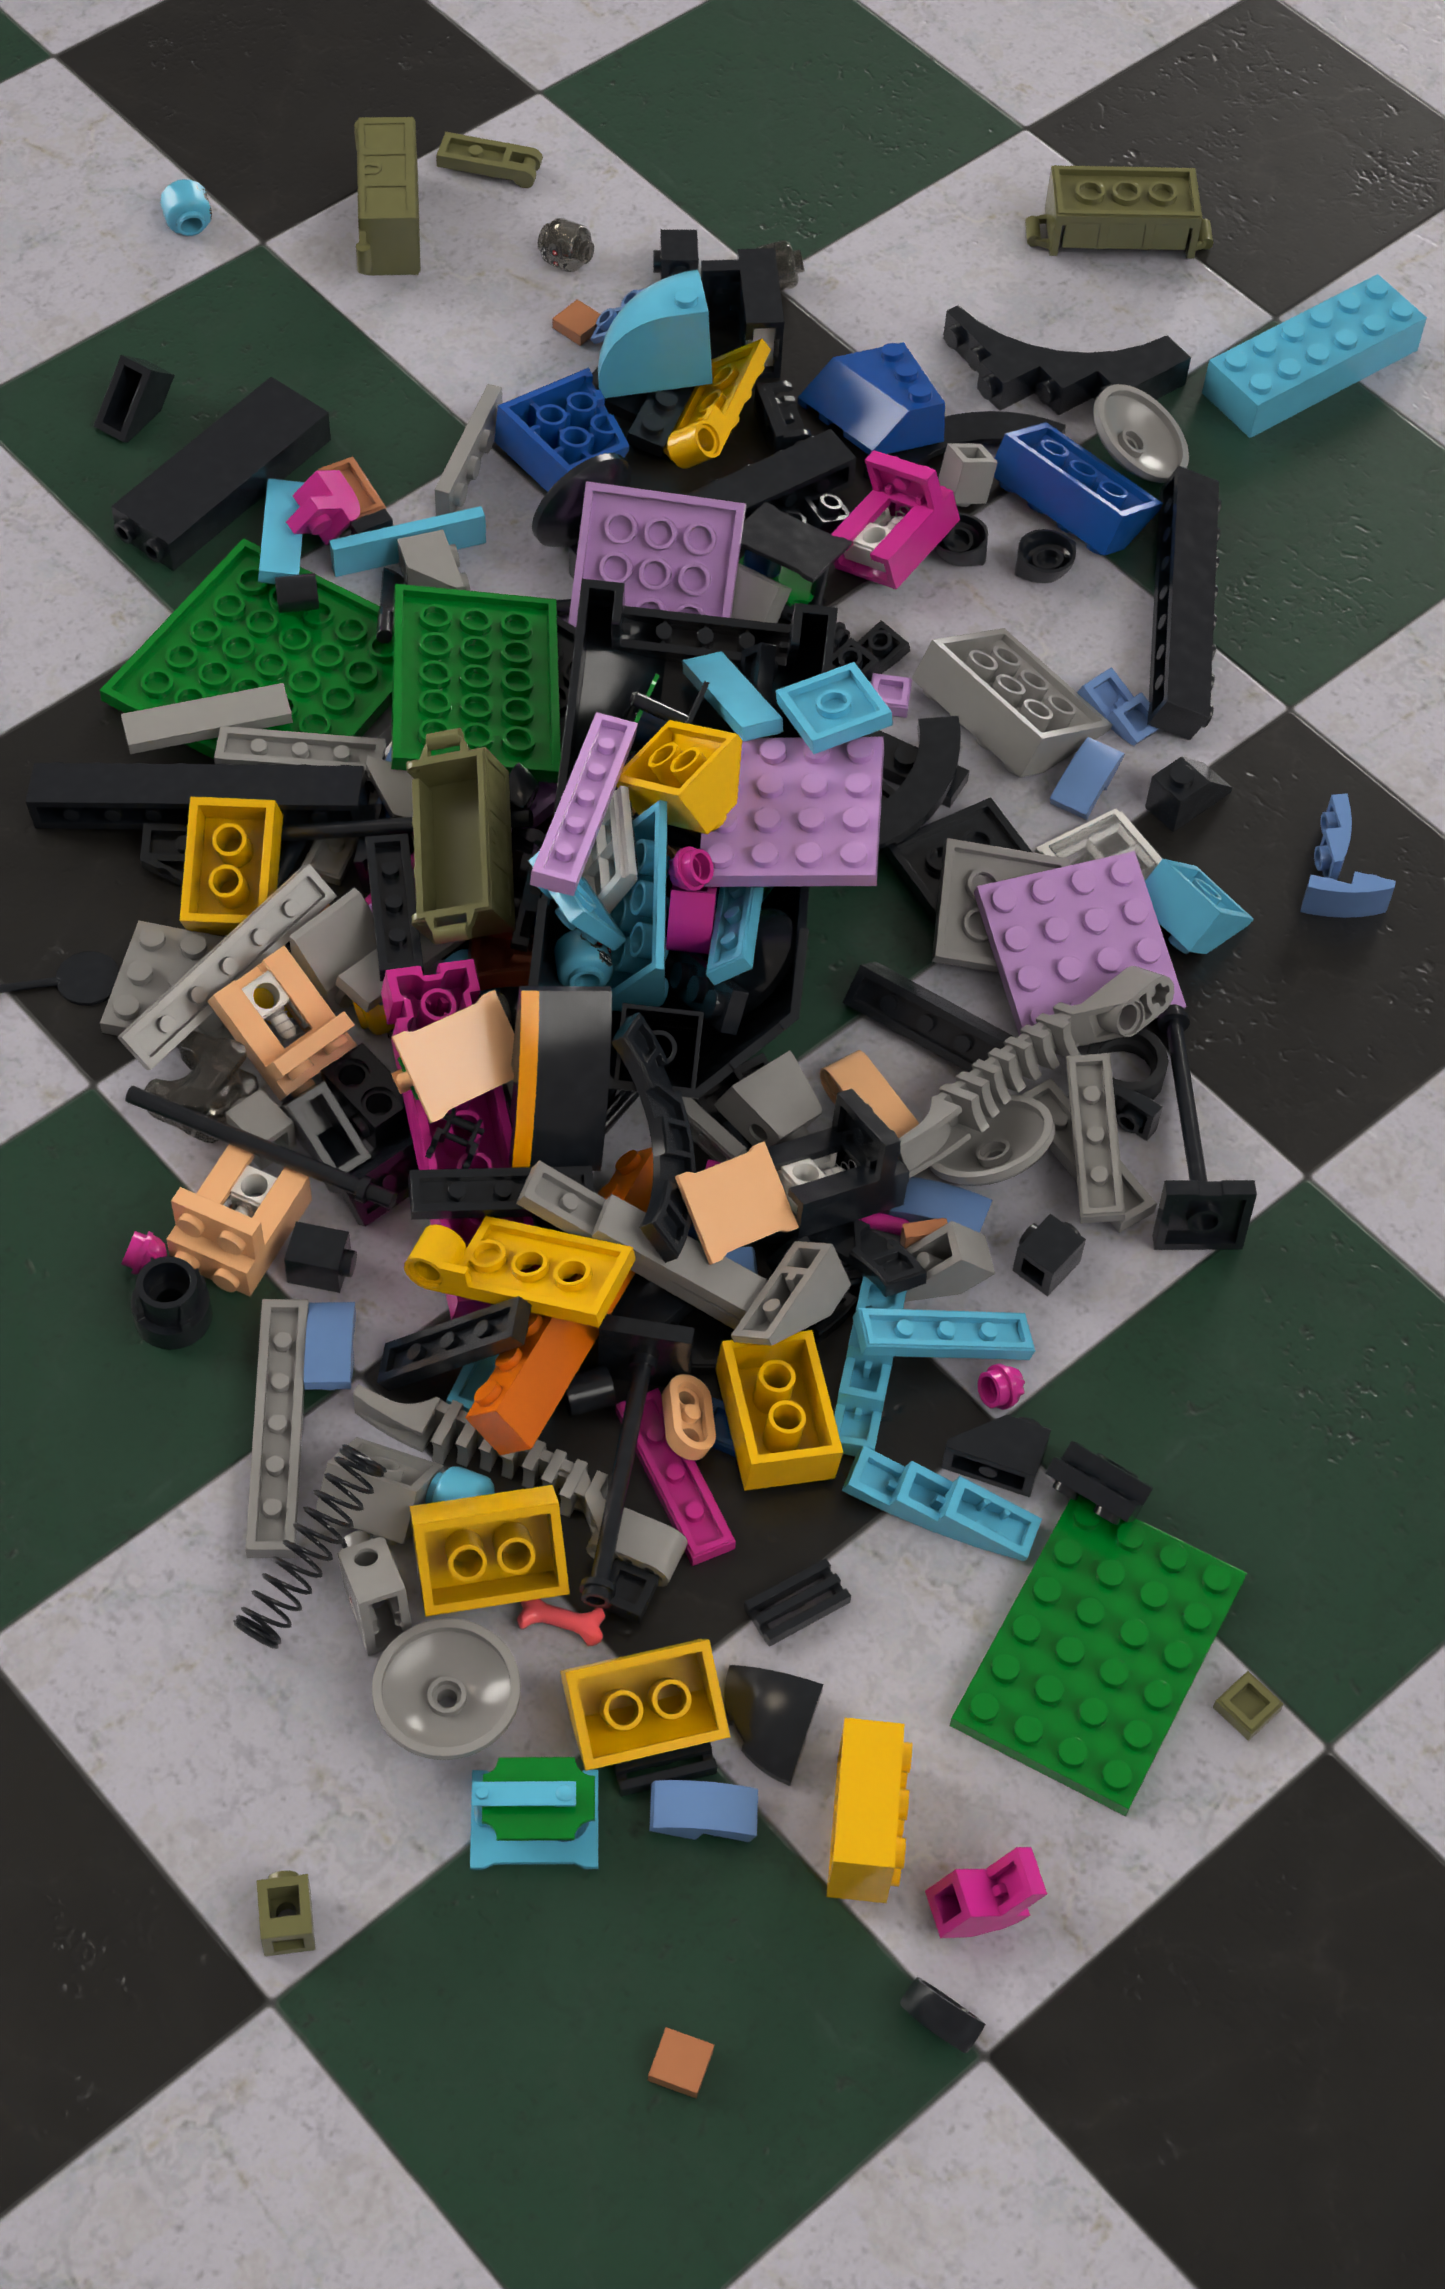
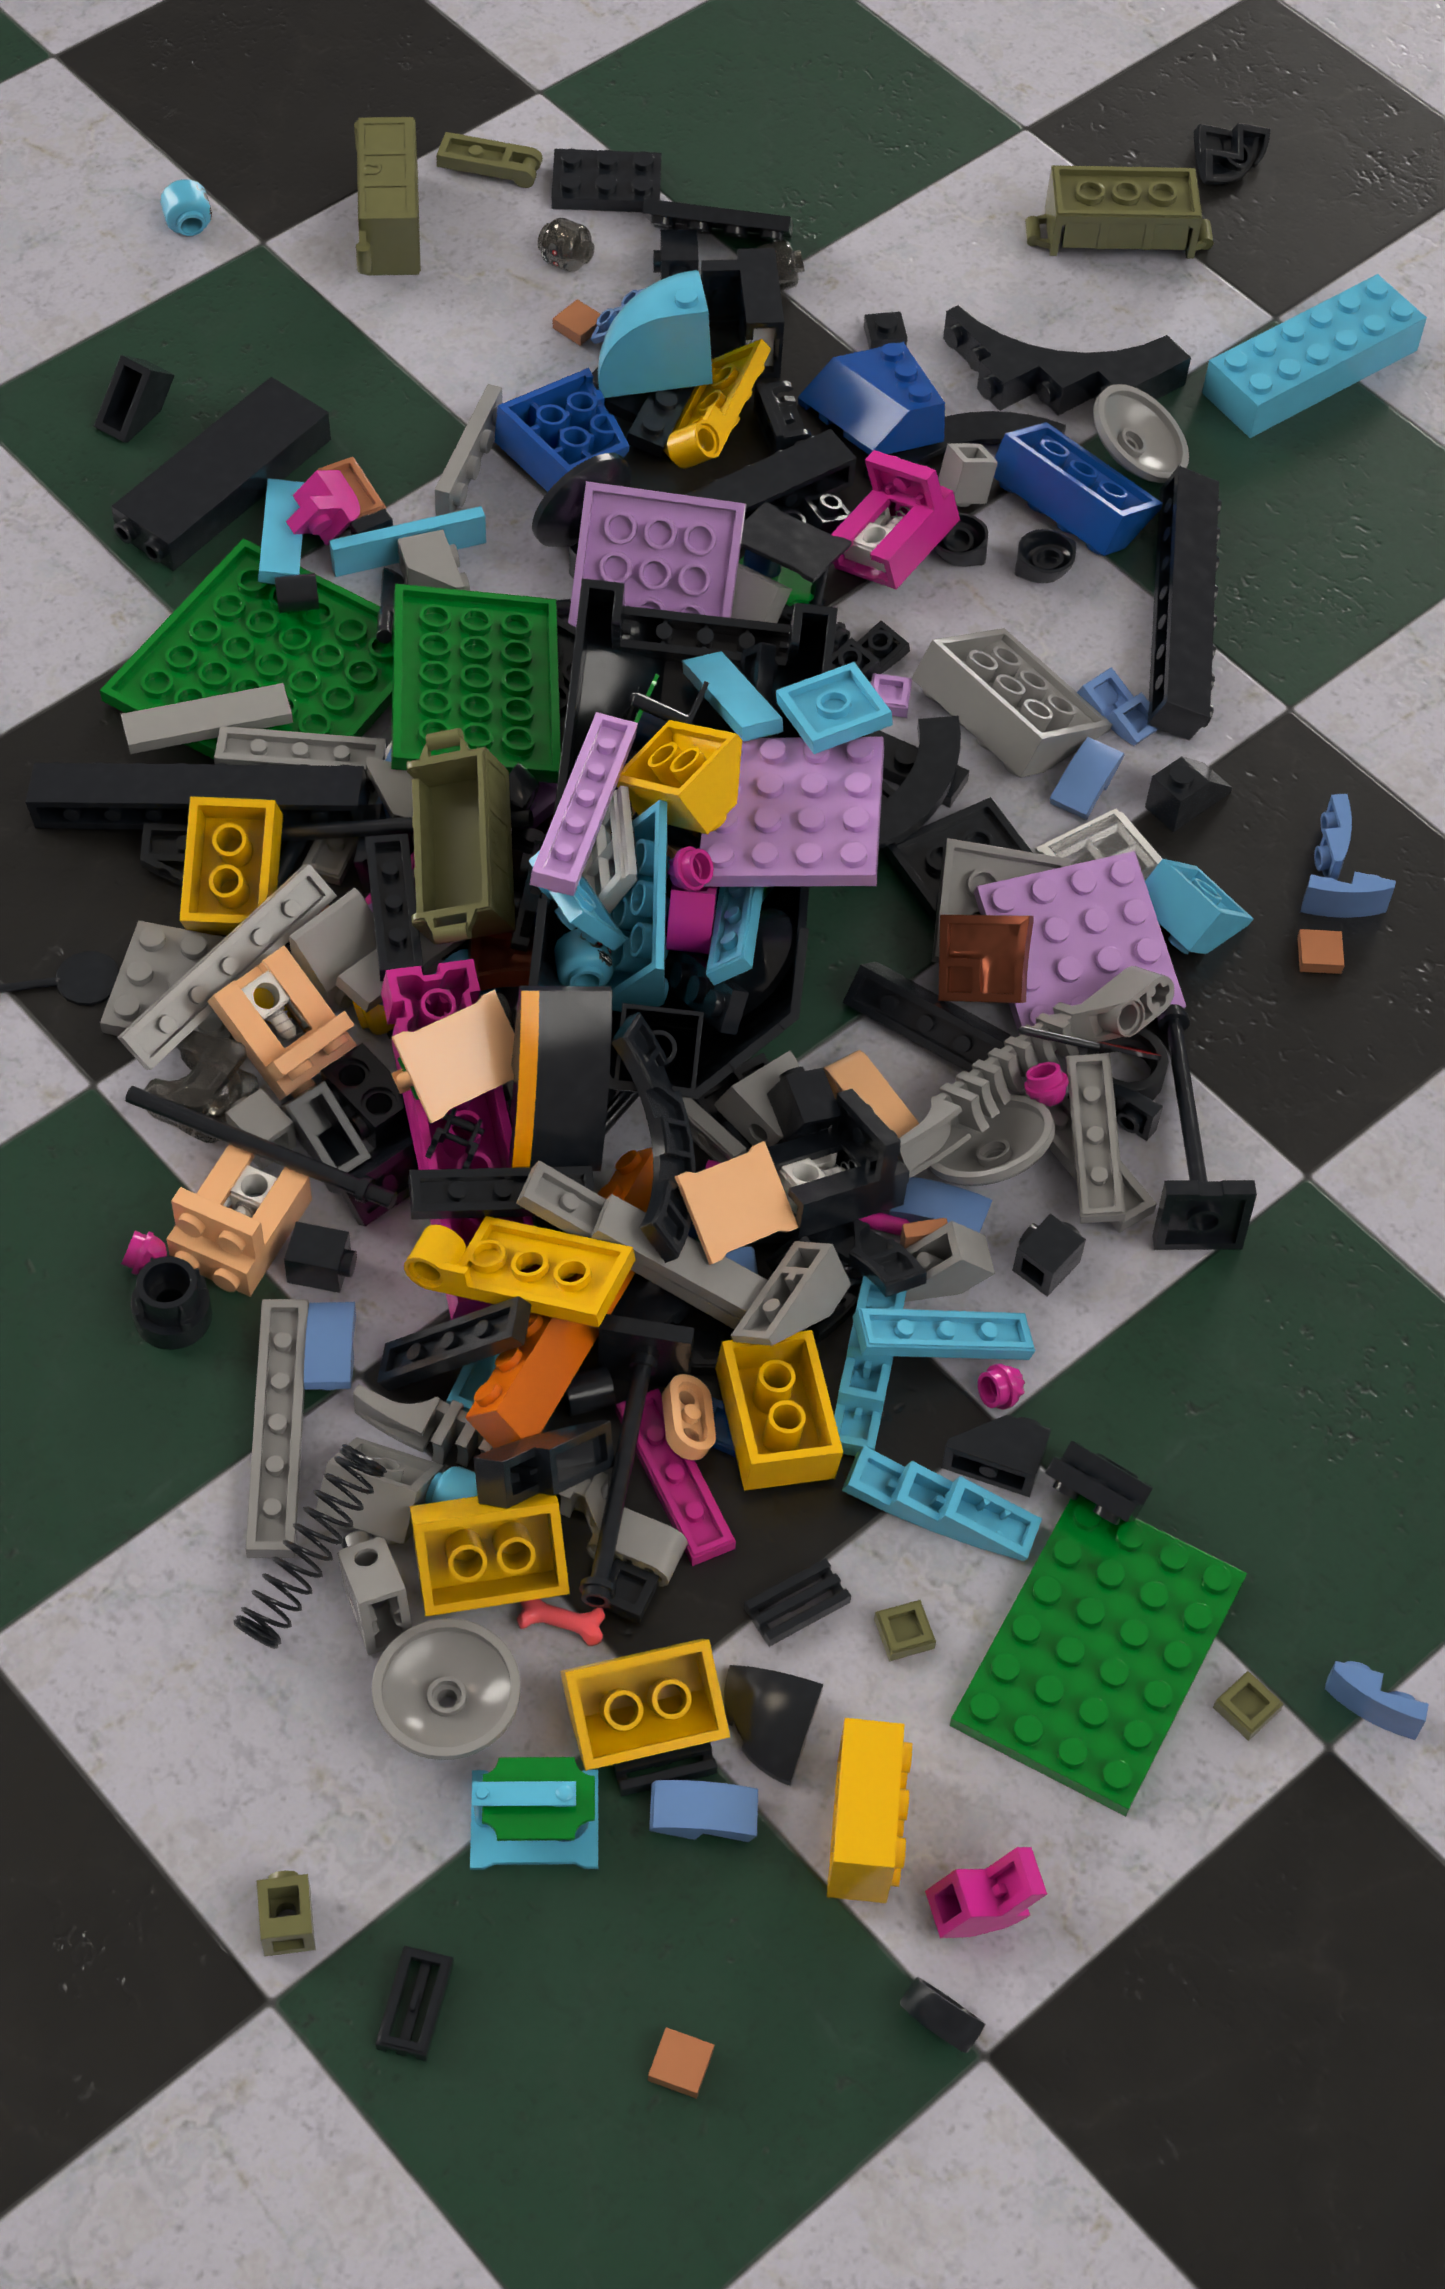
(404, 2044): none -> black tile
(543, 1463): none -> black slope
(604, 179): none -> black plate
(704, 218): none -> black plate
(803, 1102): none -> black brick
(884, 329): none -> black plate
(904, 1630): none -> olive tile
(984, 957): none -> copper plate
(1046, 1083): none -> dark pink plate
(1083, 1043): none -> black piece
(1228, 154): none -> black brick
(1320, 951): none -> nougat tile
(1360, 1692): none -> medium blue slope

